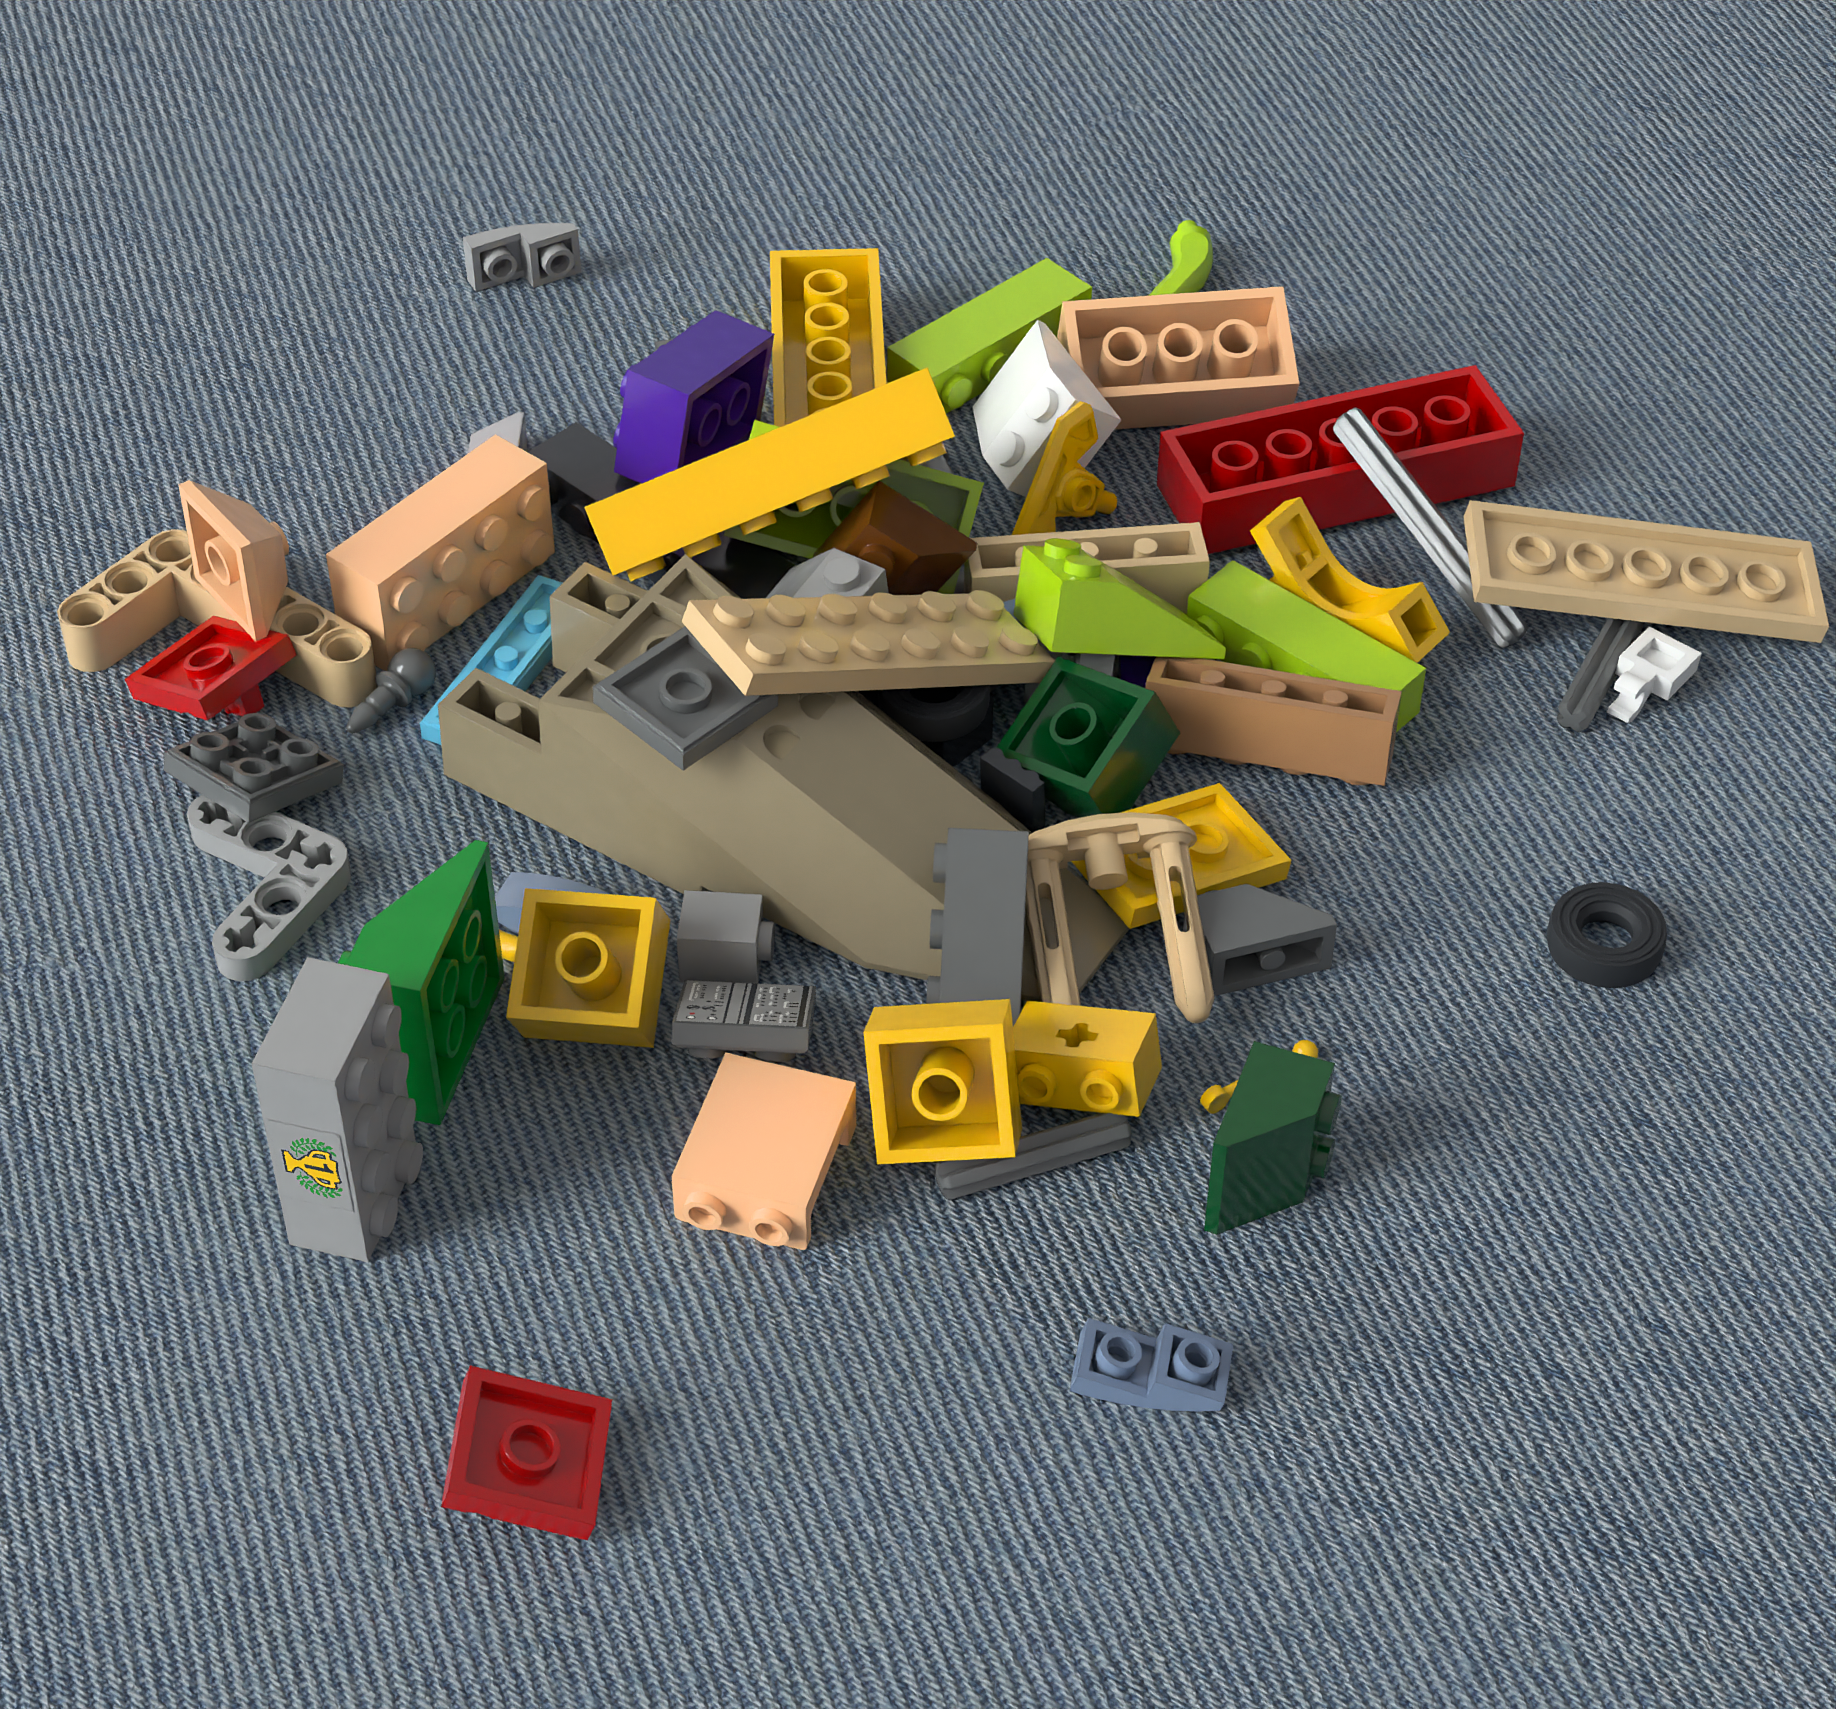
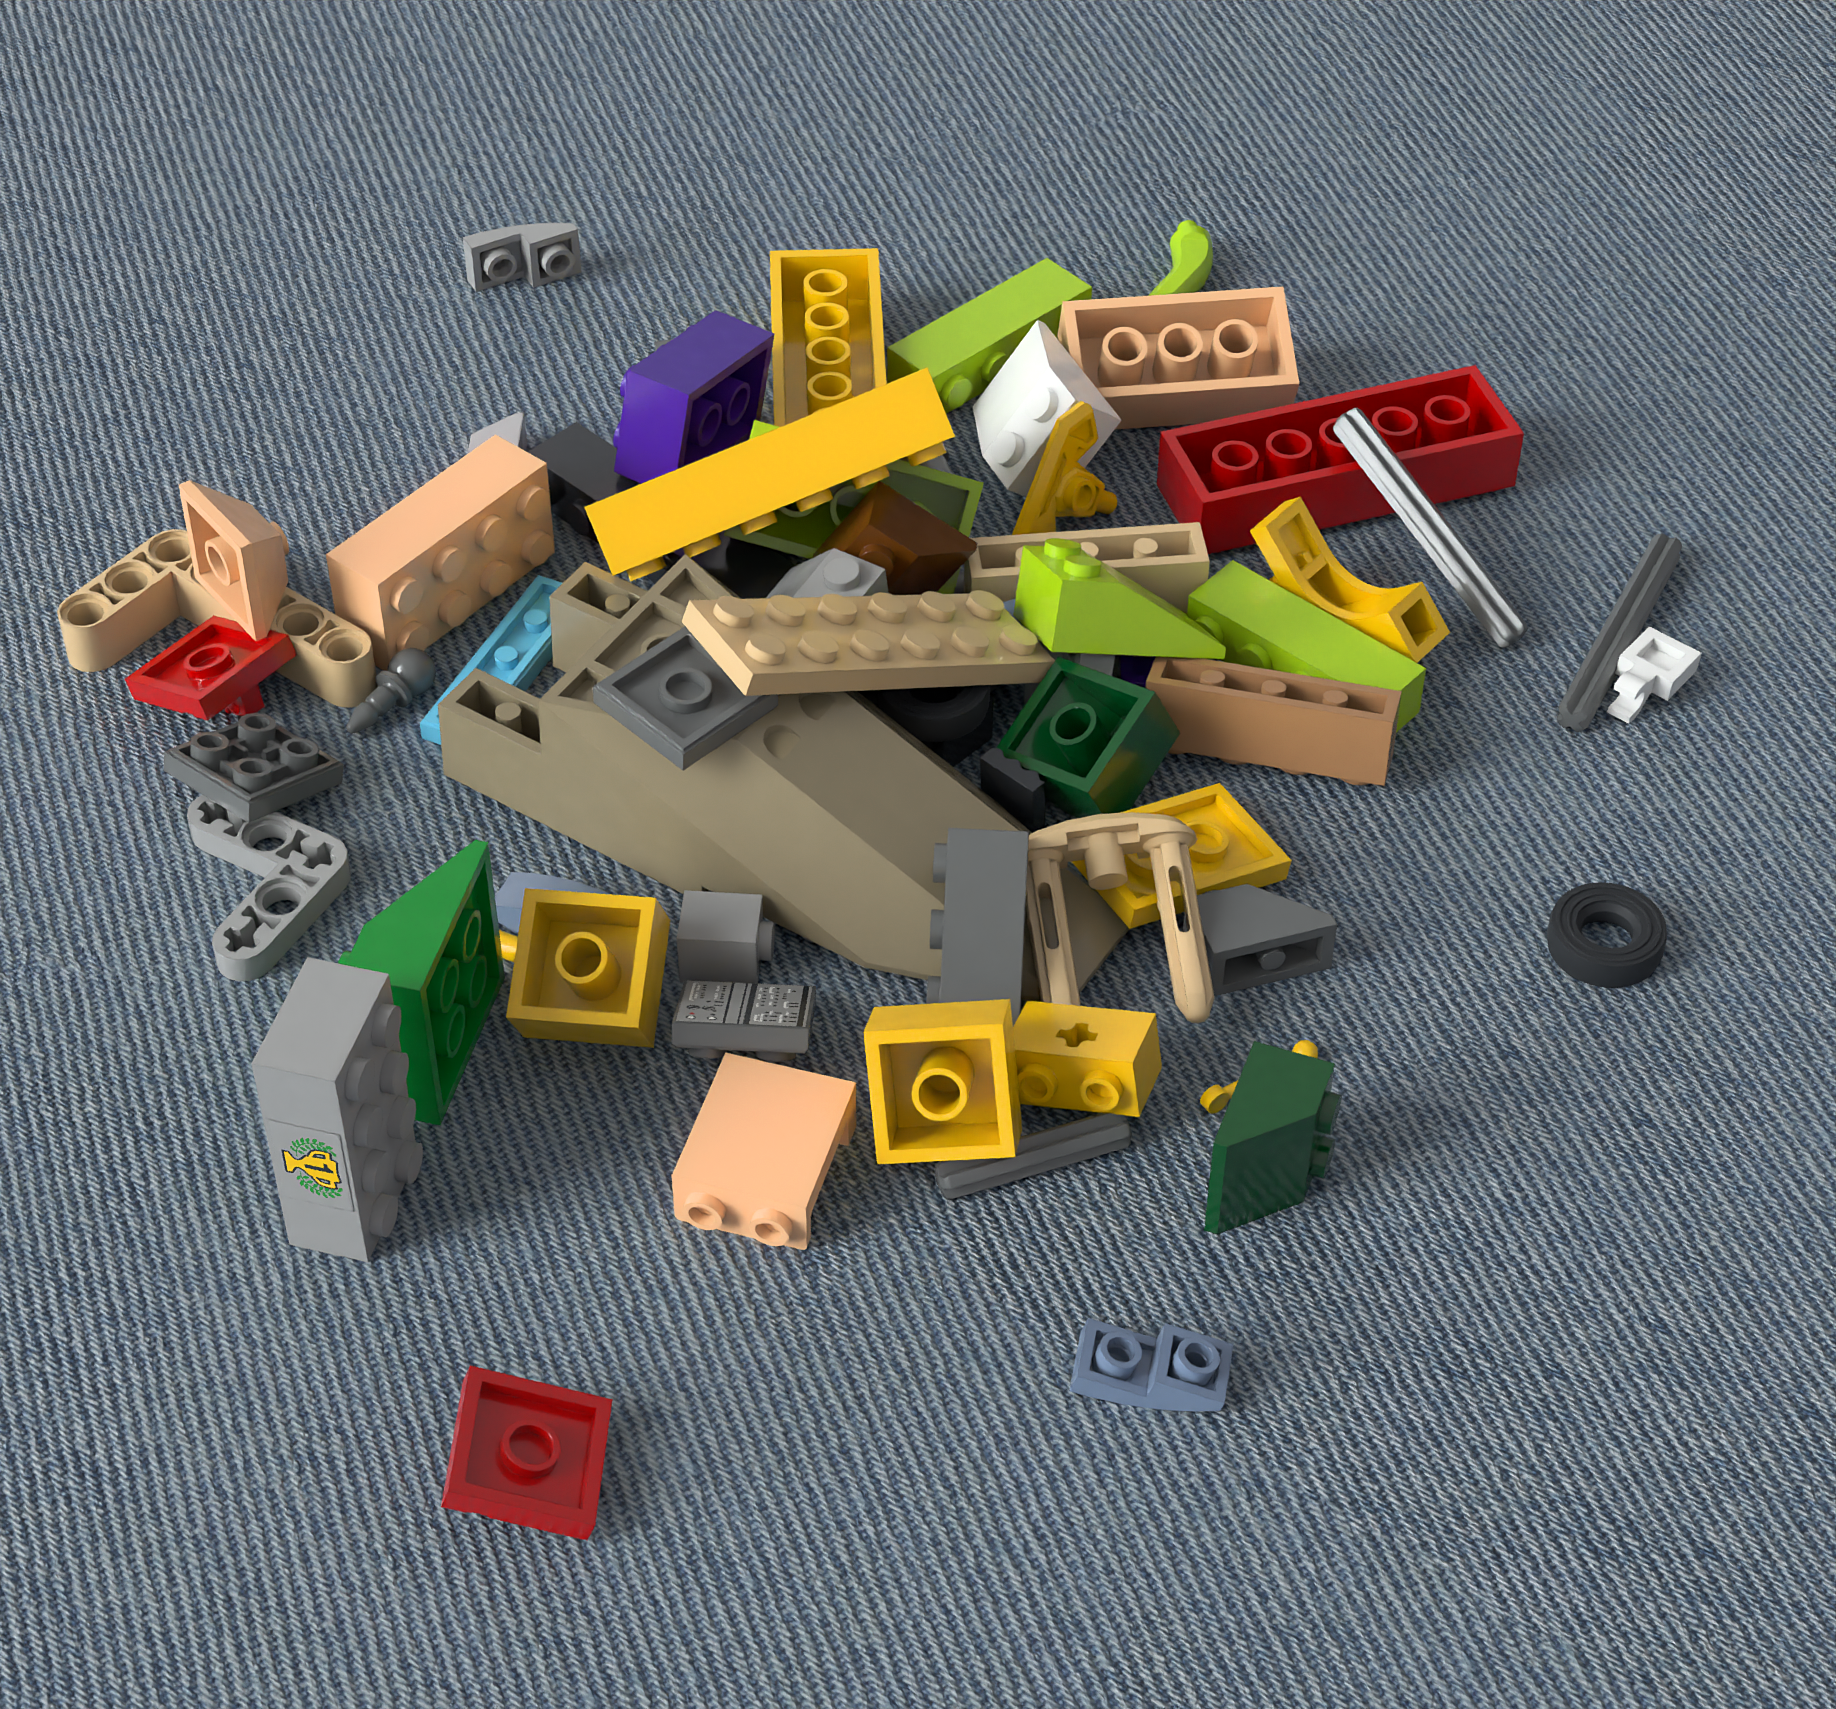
(1644, 571): tan plate -> none

